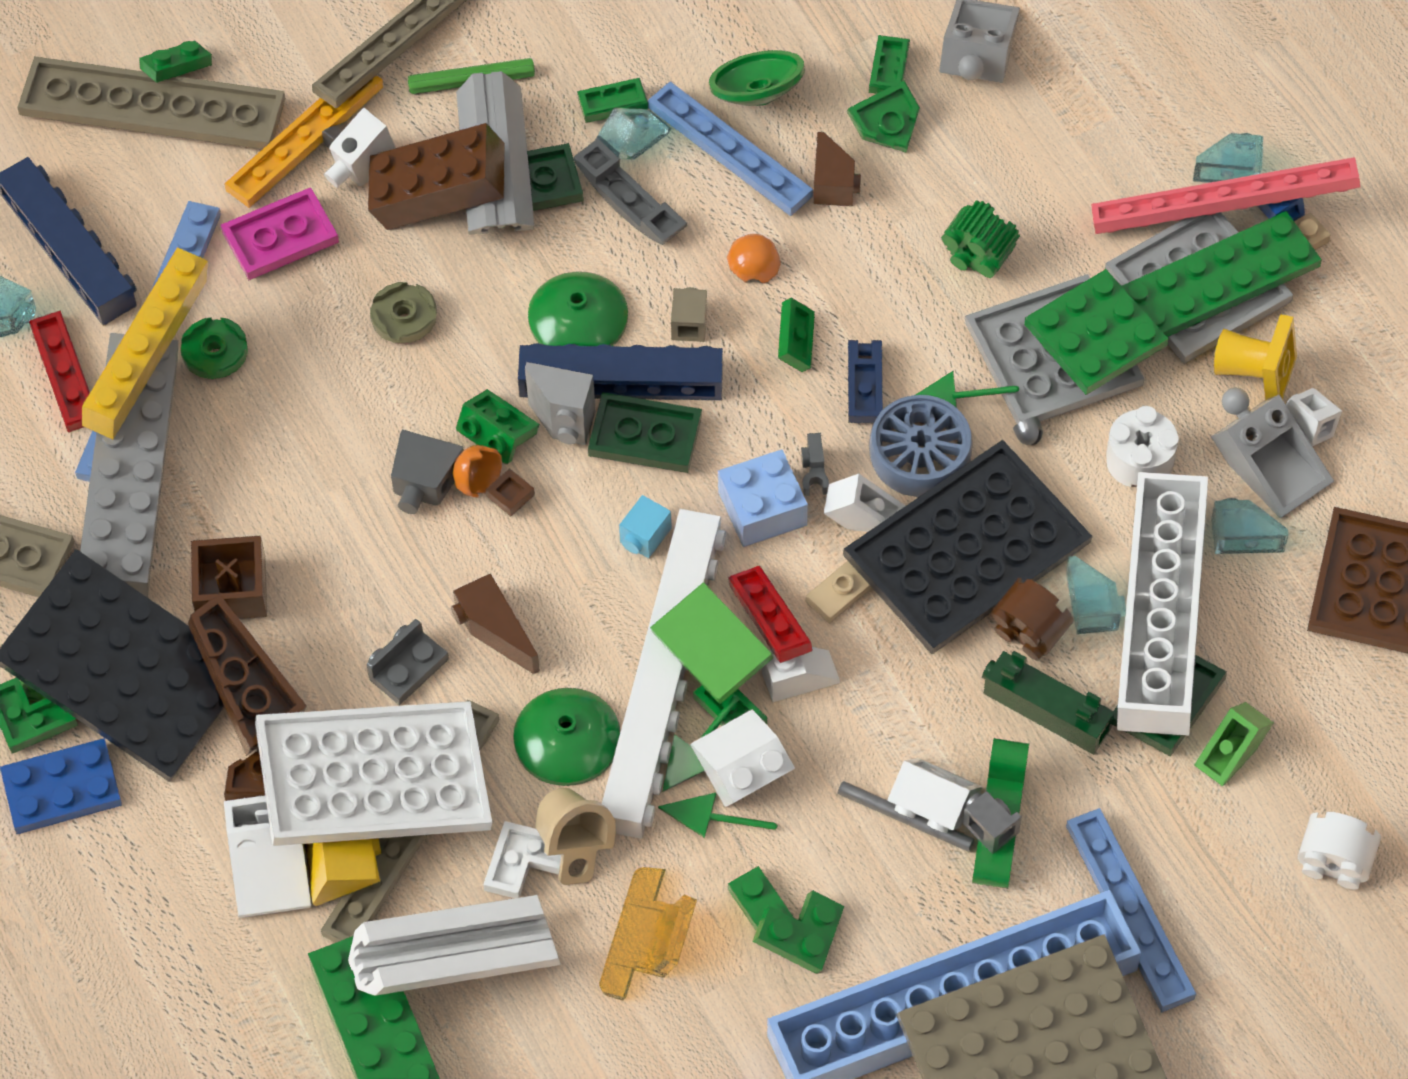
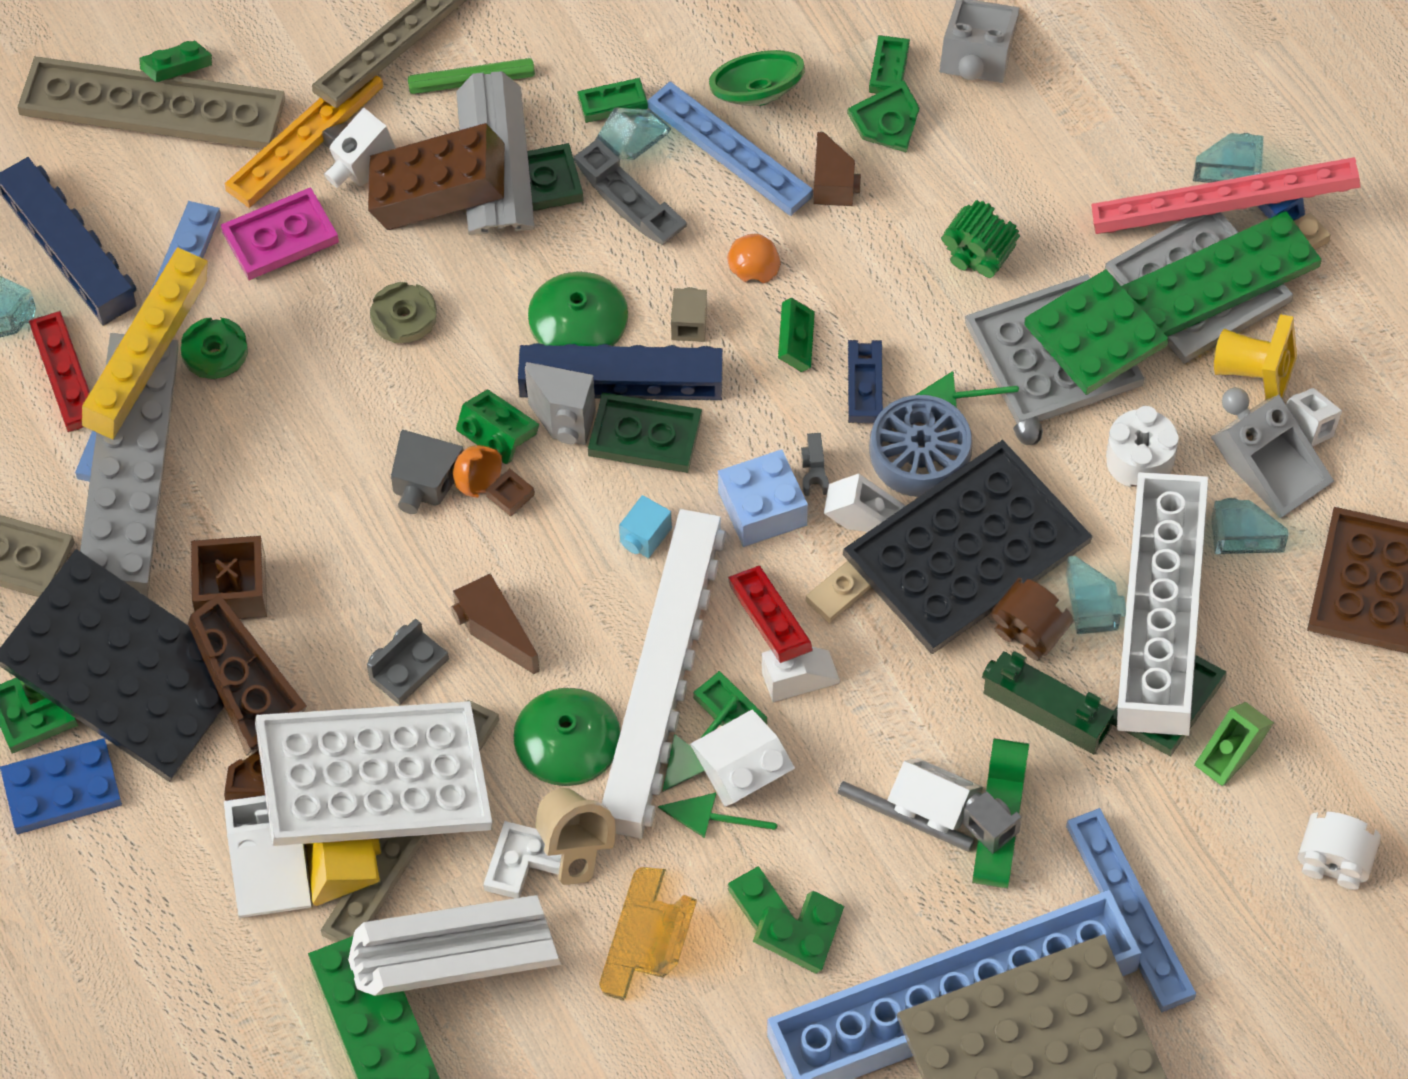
(711, 643): bright green tile -> none

